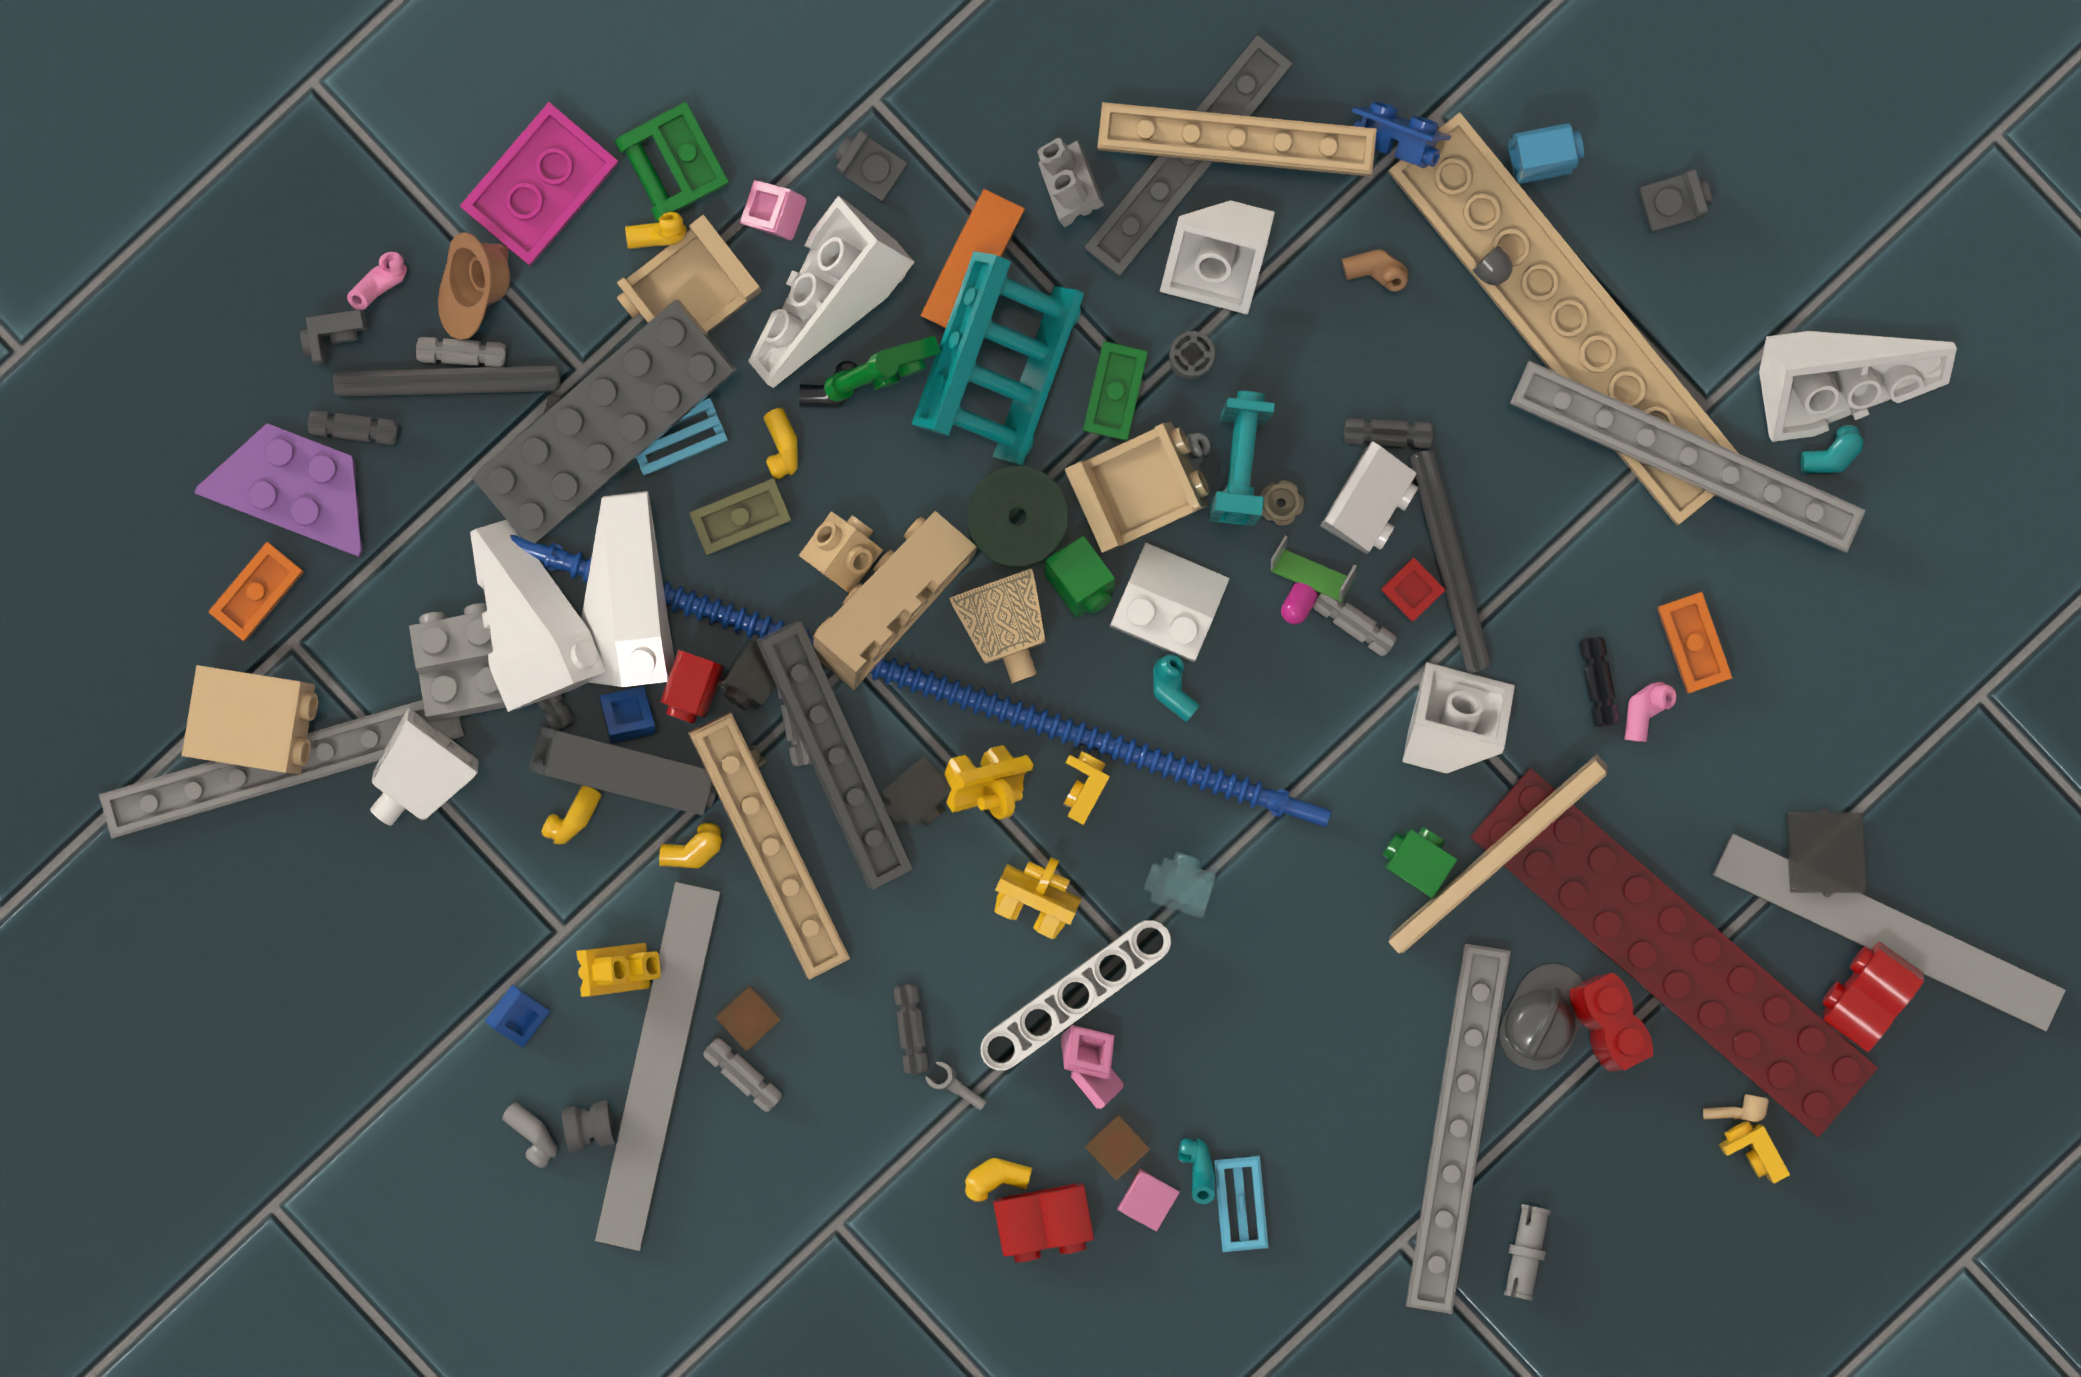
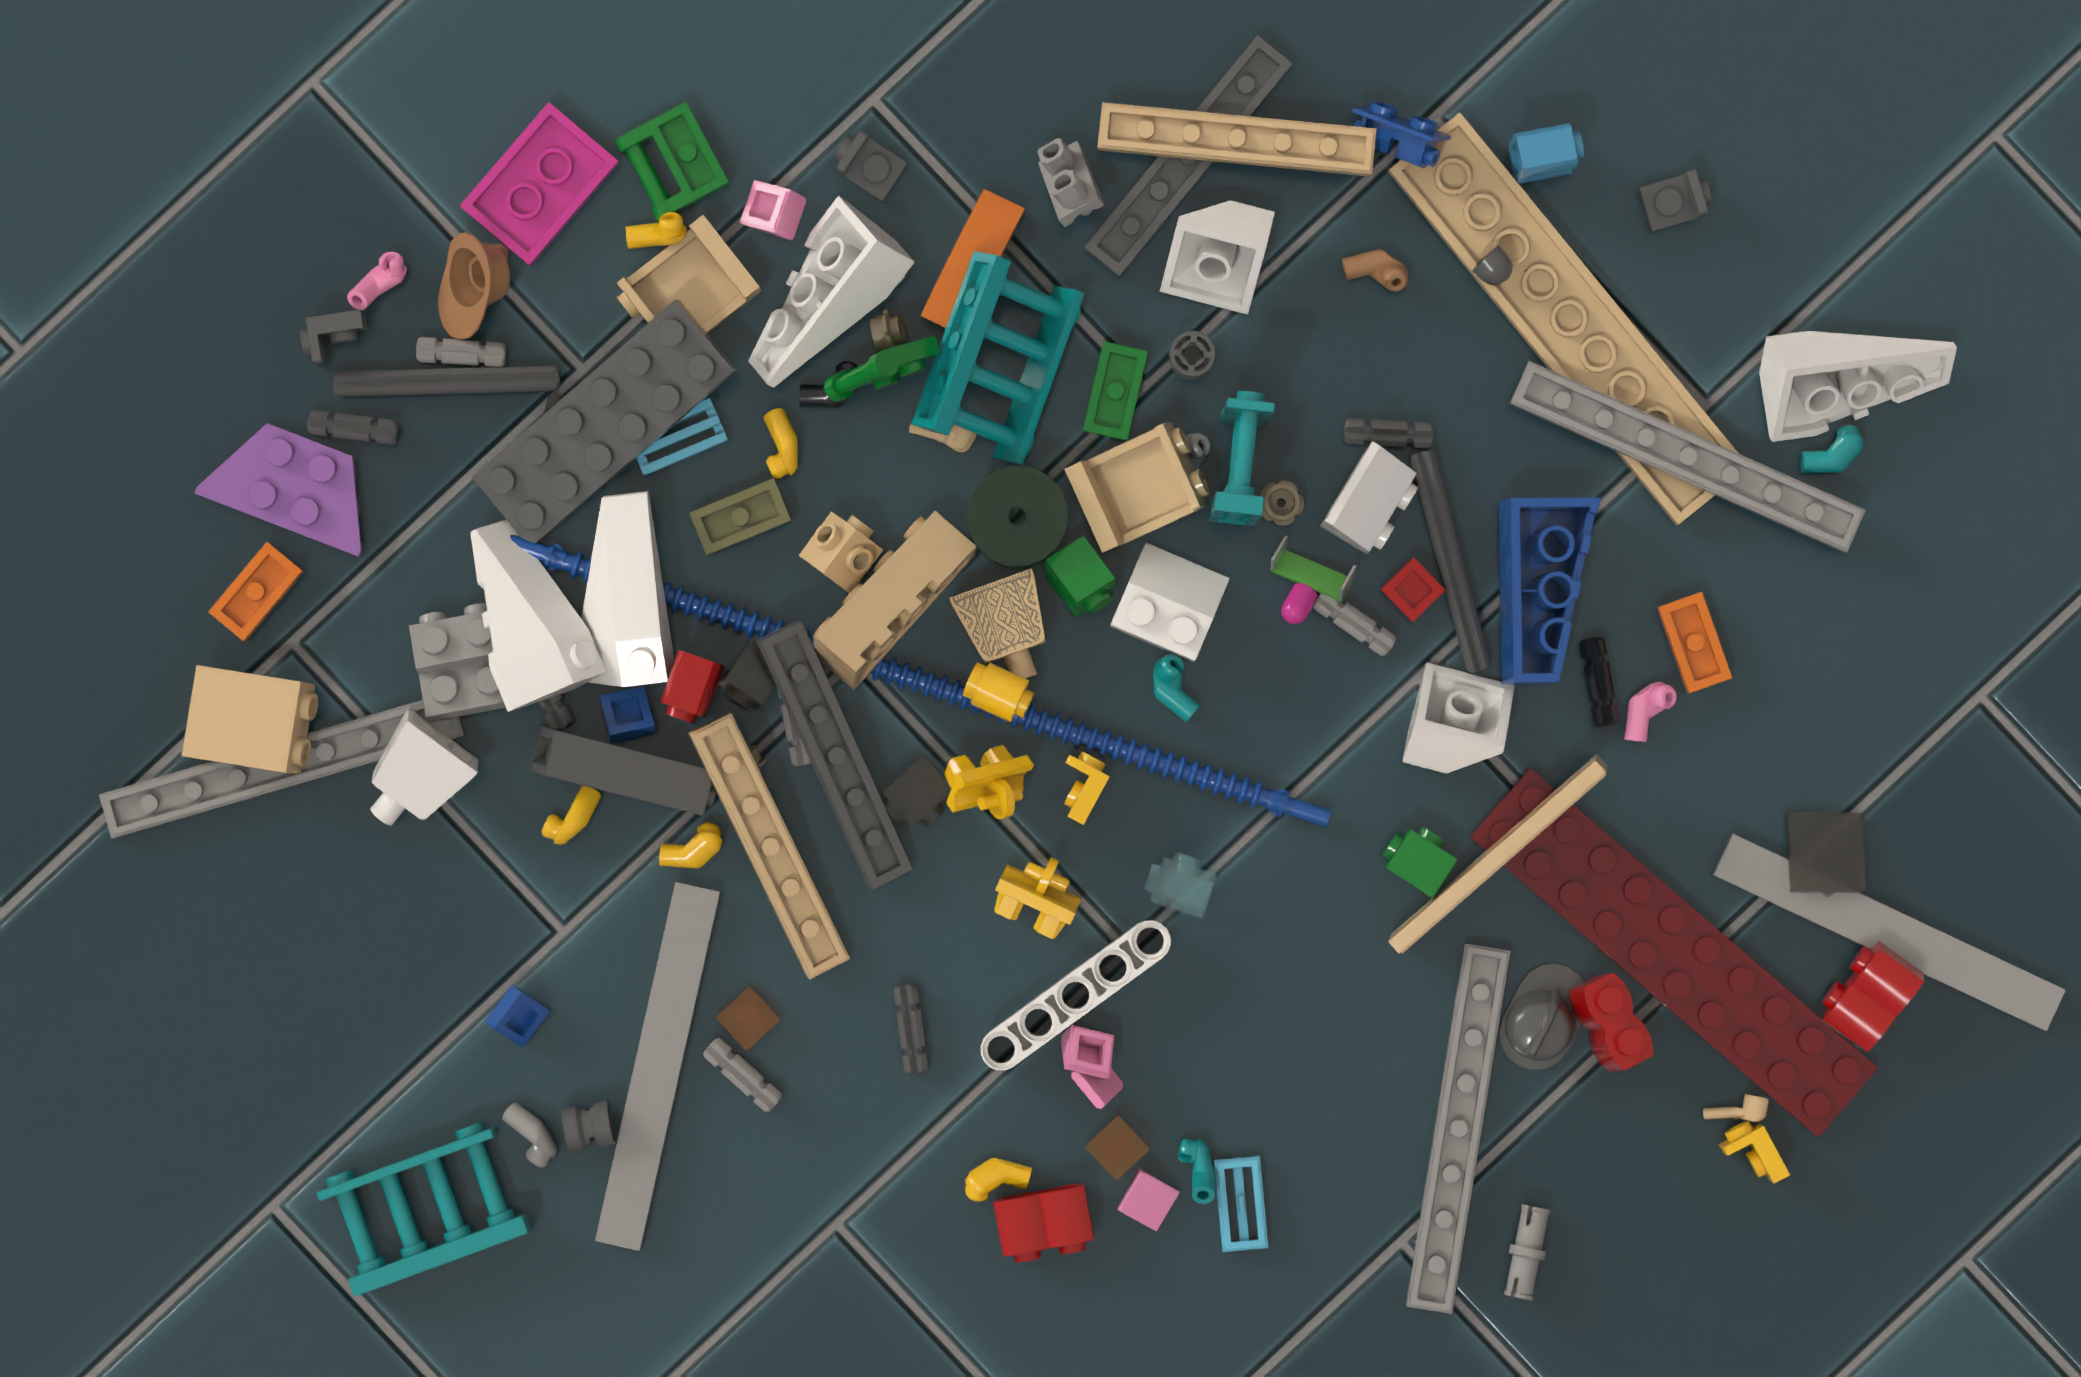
(458, 1238): none -> teal fence
(617, 969): yellow hips -> none
(887, 330): none -> dark tan plate
(957, 1087): light grey hand -> none
(958, 438): none -> tan hand
(998, 691): none -> yellow brick
(1540, 577): none -> blue wedge

